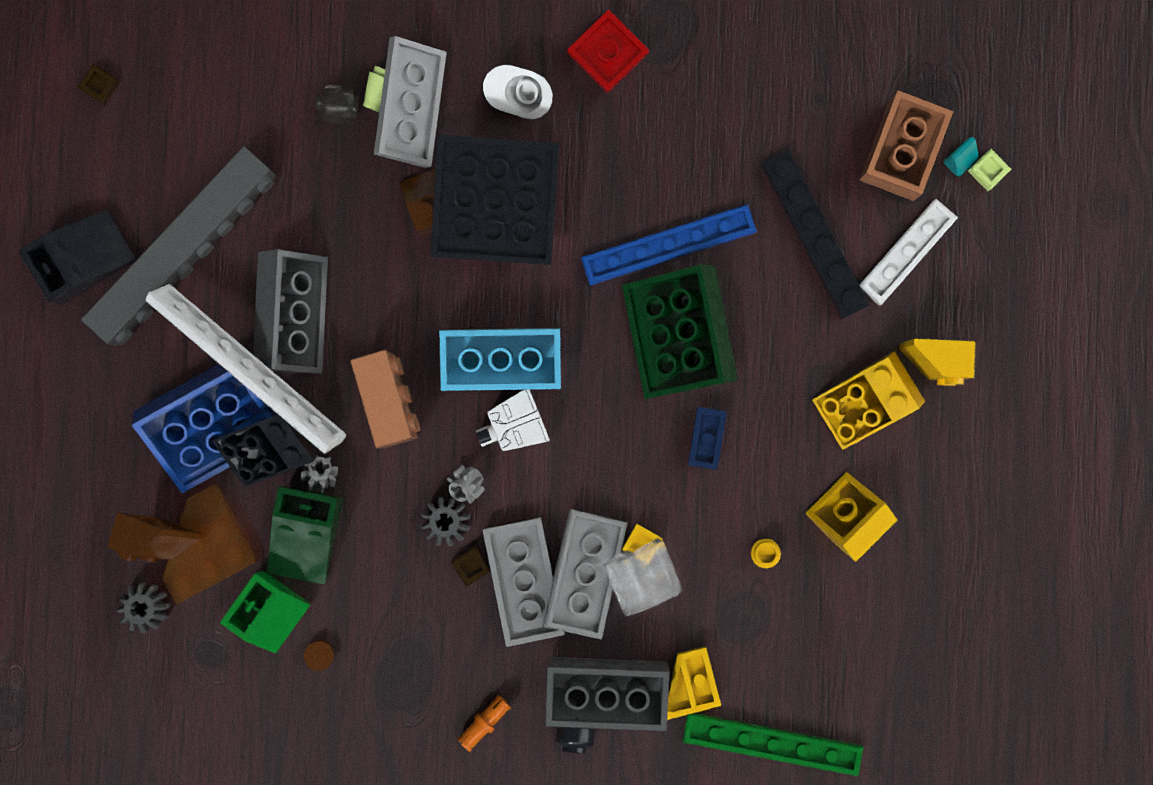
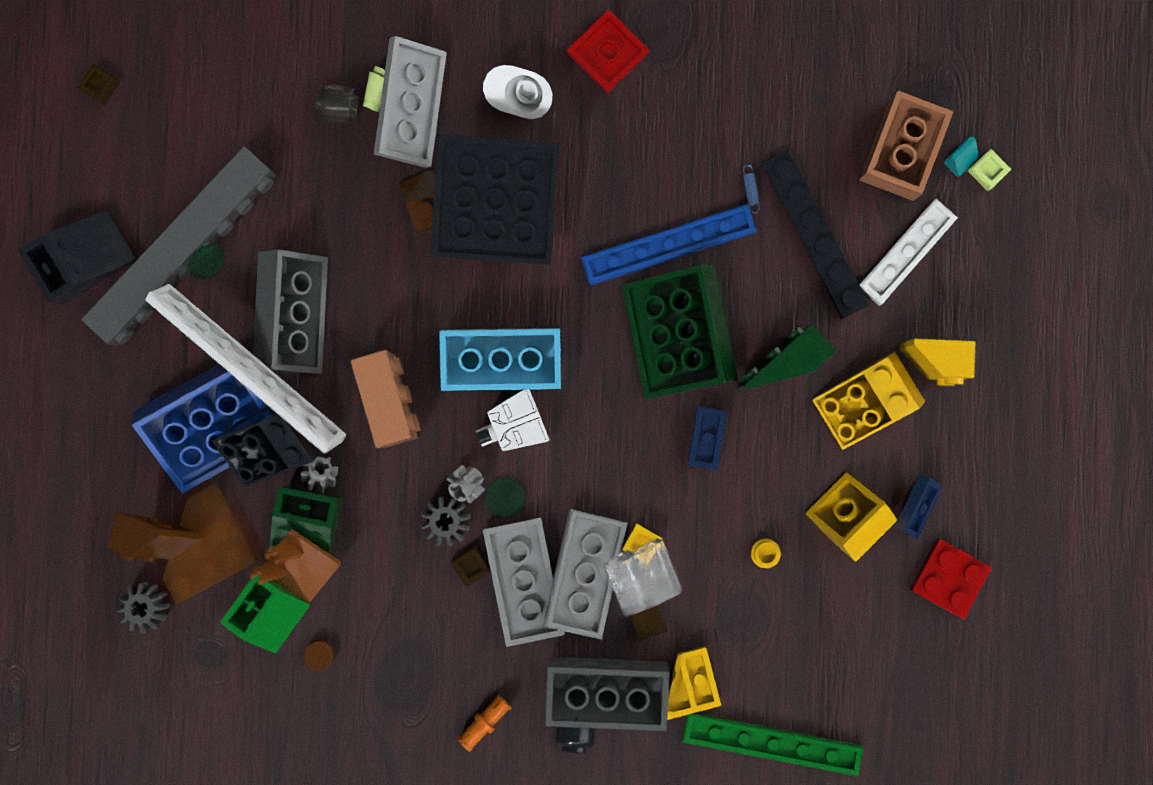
(206, 261): none -> clear green piece
(297, 566): none -> dark orange plate
(505, 497): none -> clear green piece
(648, 623): none -> dark brown tile
(751, 189): none -> medium blue piece
(801, 355): none -> dark green slope
(918, 506): none -> dark blue plate
(950, 578): none -> red plate

